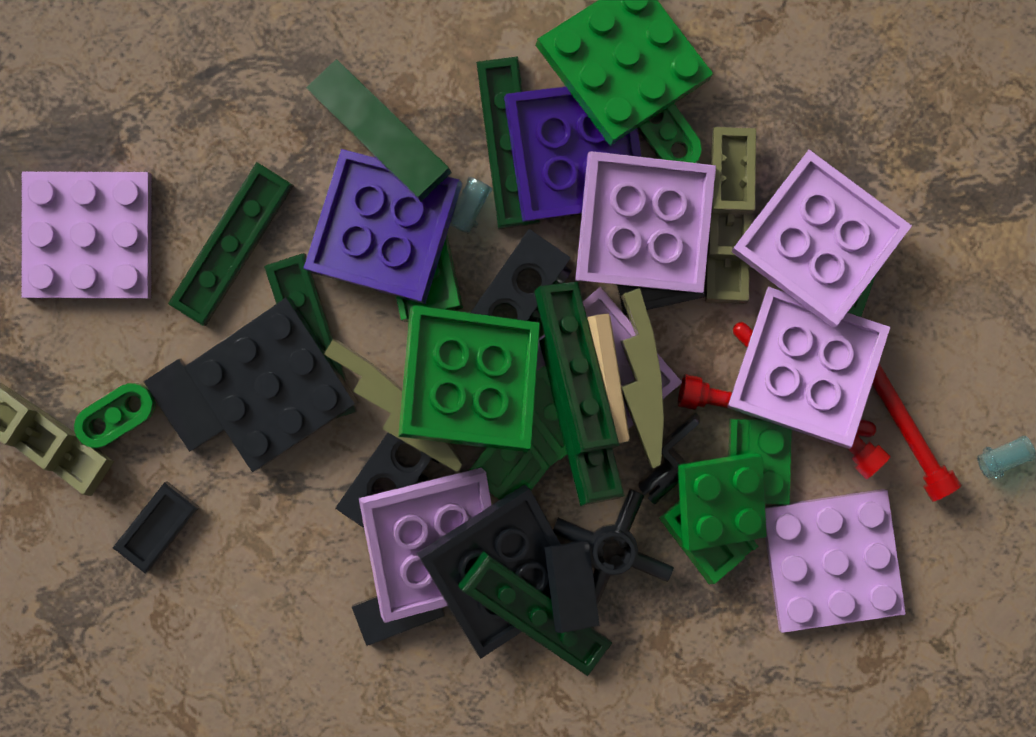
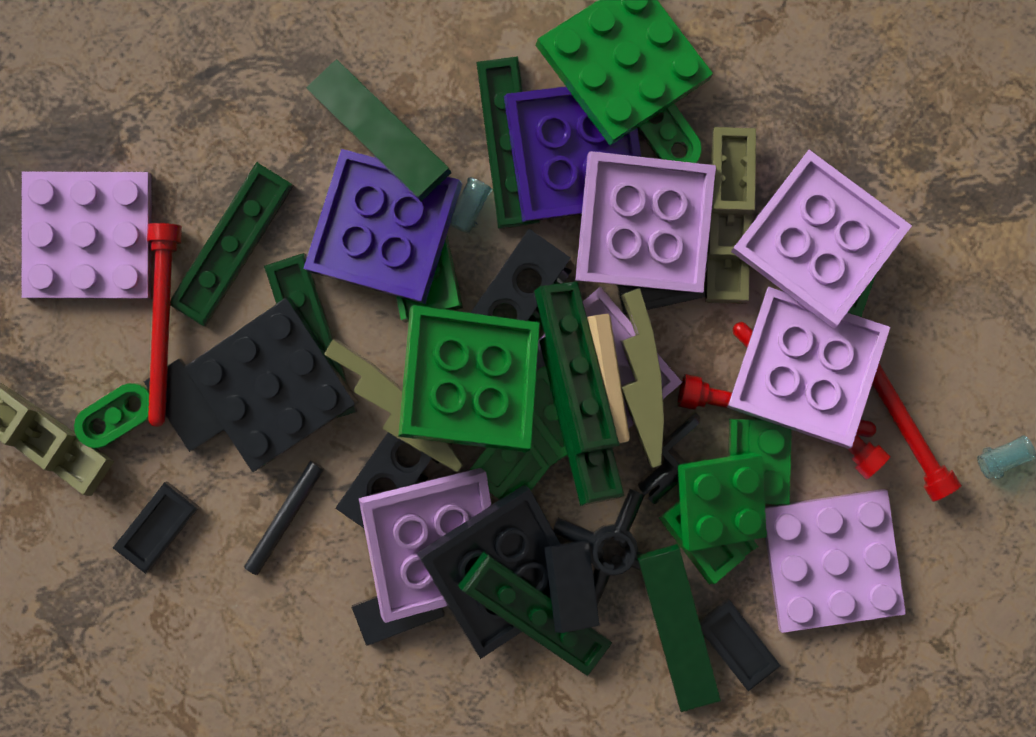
(163, 241): none -> red piece
(283, 518): none -> black bar
(679, 627): none -> dark green tile
(738, 644): none -> black tile

